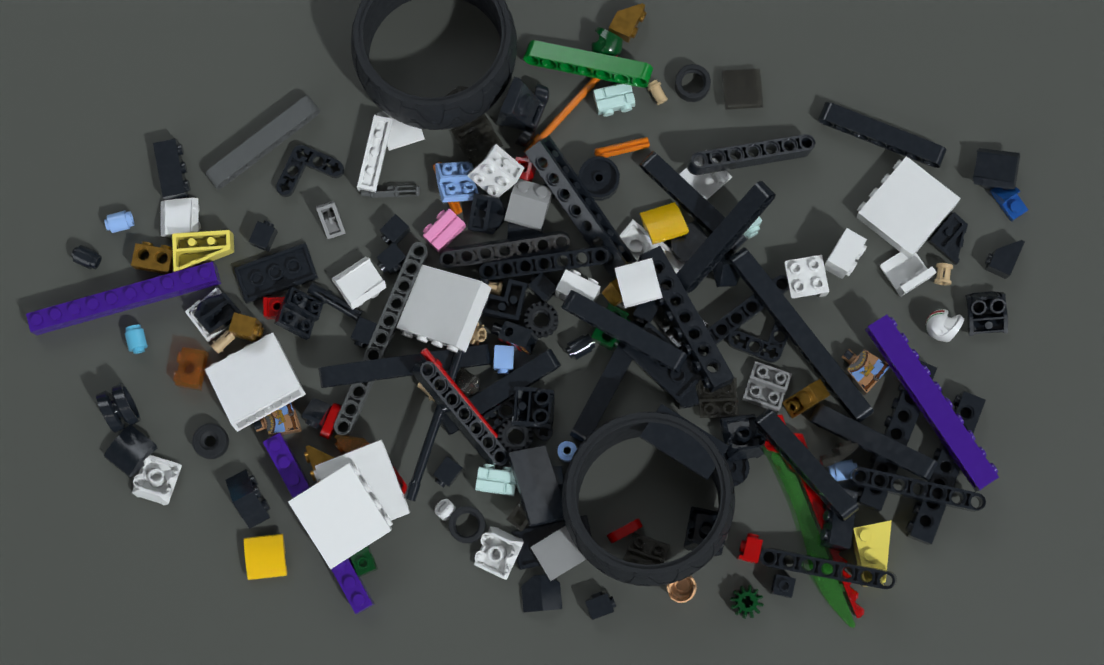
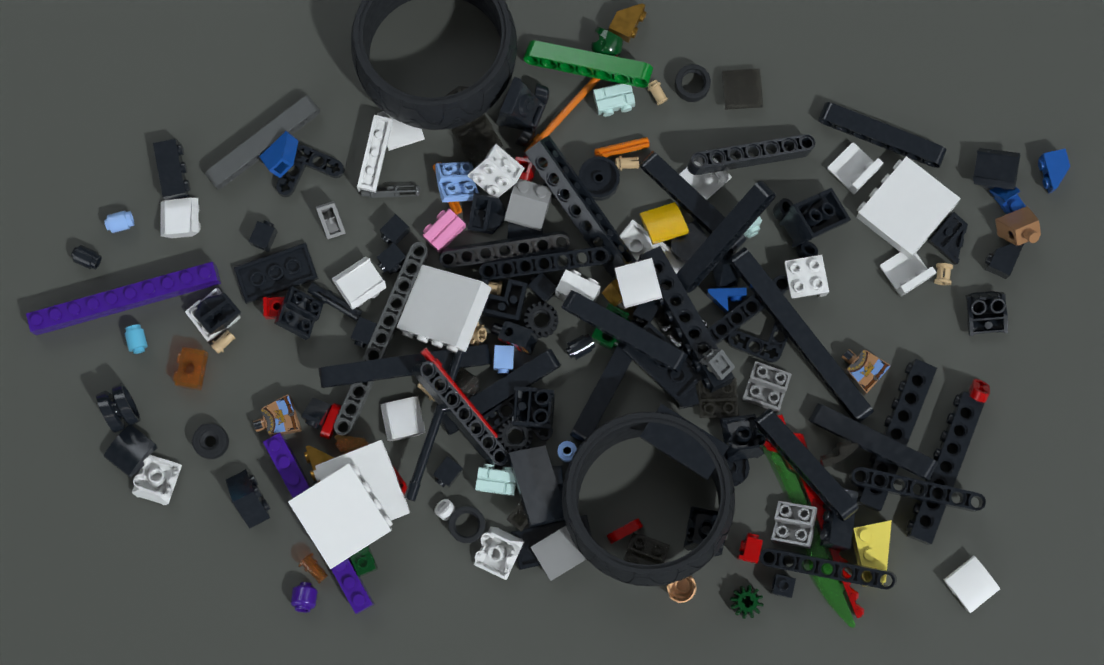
(153, 263): pearl gold brick -> none
(200, 248): light yellow wedge -> none
(246, 327): pearl gold brick -> none
(254, 381): white brick -> none
(265, 556): yellow slope -> none
(280, 154): none -> blue slope
(304, 597): none -> dark purple head
(313, 568): none -> clear orange pin
(402, 419): none -> white slope
(541, 594): black slope -> none
(600, 605): black brick -> none
(627, 163): none -> tan pin
(718, 363): none -> dark grey bracket
(721, 295): none -> blue slope
(794, 524): none -> light grey slope
(806, 398): pearl gold slope -> none
(810, 219): none -> black piece
(842, 469): light blue brick -> none
(843, 256): white brick -> none
(854, 167): none -> white bracket
(932, 403): dark purple brick -> none
(943, 327): white helmet -> none
(971, 584): none -> white slope
(979, 390): none -> red beam
(1019, 227): none -> medium nougat torso
(1054, 168): none -> blue slope

